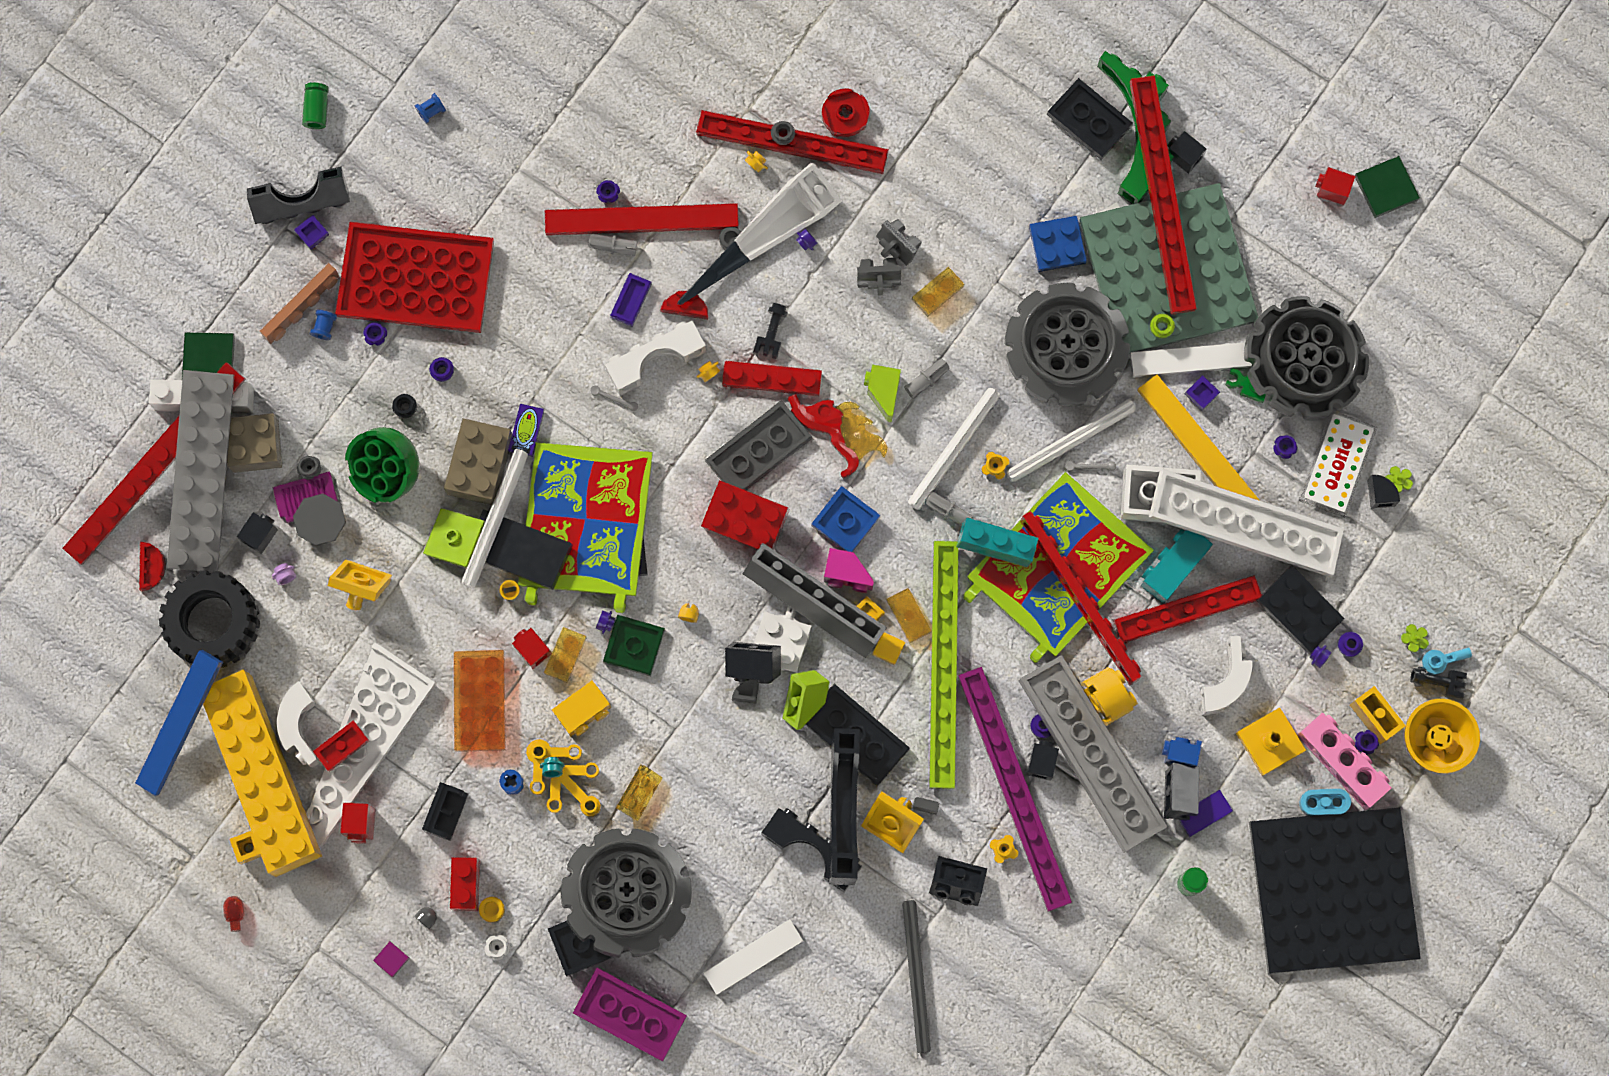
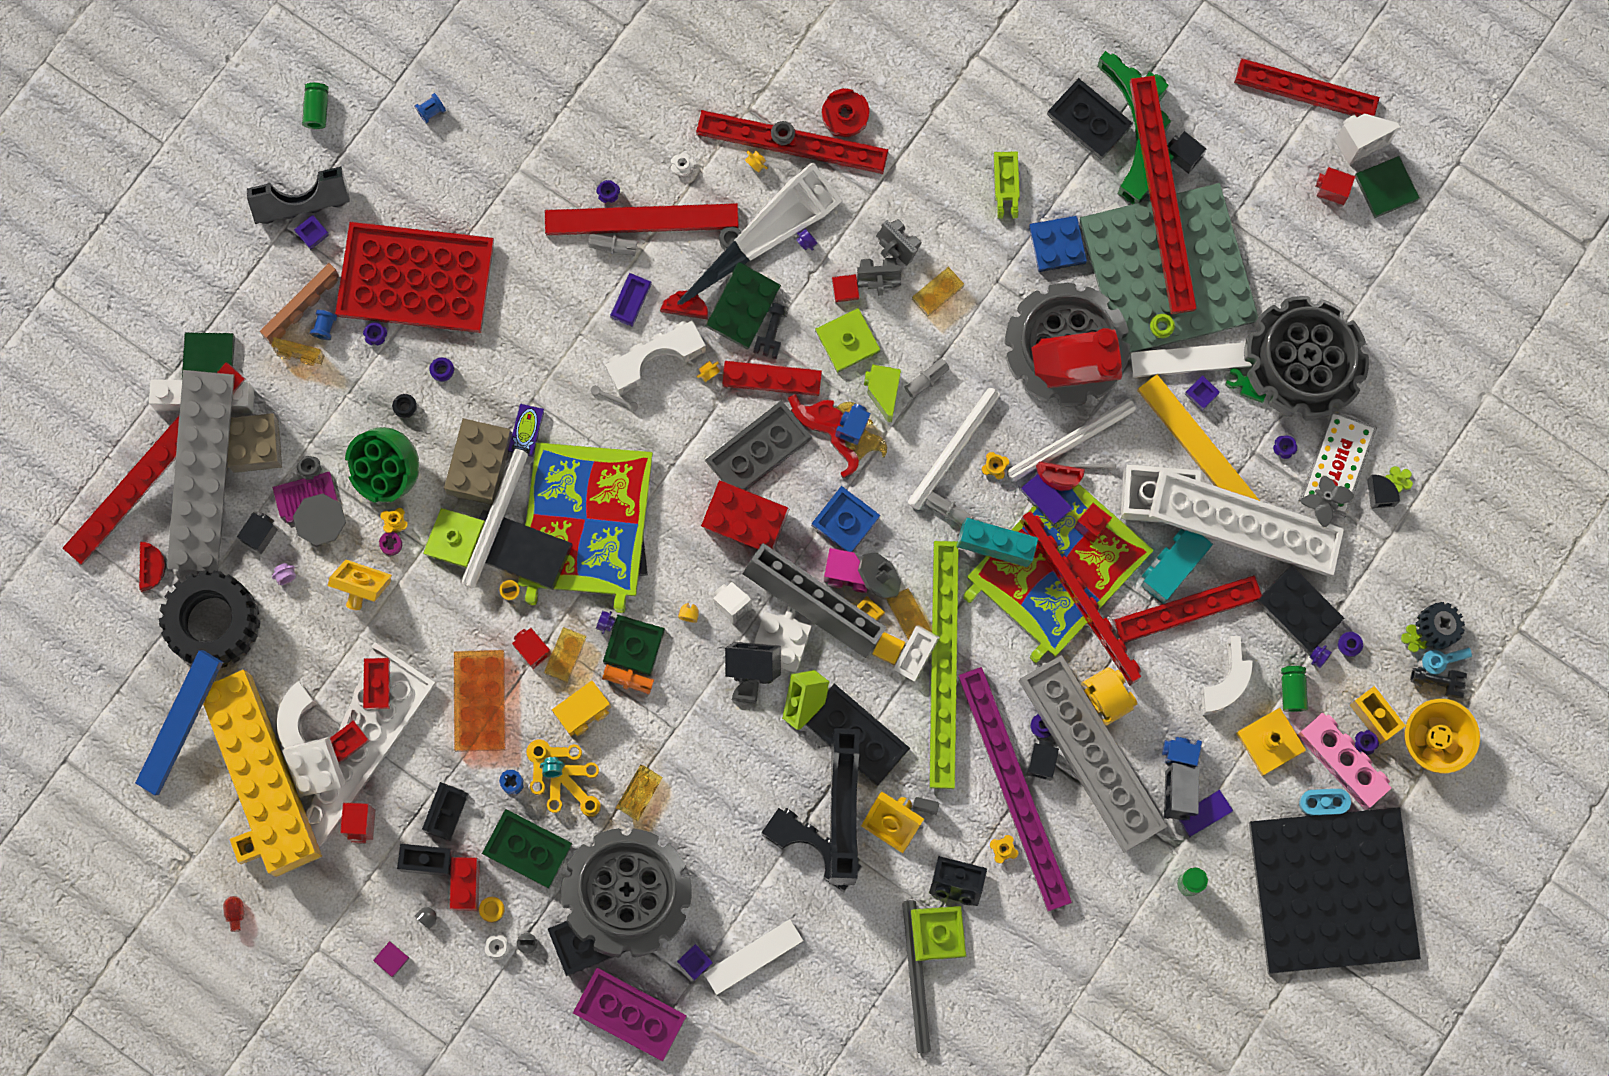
(306, 354): none -> clear yellow plate
(314, 767): none -> white plate
(376, 683): none -> red plate
(397, 526): none -> yellow plate
(397, 546): none -> magenta bush
(425, 860): none -> black brick
(527, 848): none -> dark green plate
(527, 949): none -> dark grey hinge
(628, 679): none -> orange pin
(682, 170): none -> white plate
(694, 962): none -> dark purple plate
(732, 602): none -> white slope
(743, 305): none -> dark green plate
(845, 288): none -> red tile
(847, 340): none -> lime plate
(853, 424): none -> blue brick
(879, 575): none -> dark grey piece
(916, 653): none -> white plate
(938, 933): none -> lime plate
(1006, 181): none -> lime hinge
(1046, 500): none -> dark purple tile
(1059, 476): none -> red tile
(1078, 358): none -> red slope
(1093, 522): none -> red brick
(1294, 689): none -> green piece
(1305, 89): none -> red tile
(1326, 498): none -> dark grey piece
(1364, 136): none -> white slope
(1431, 621): none -> black wheel

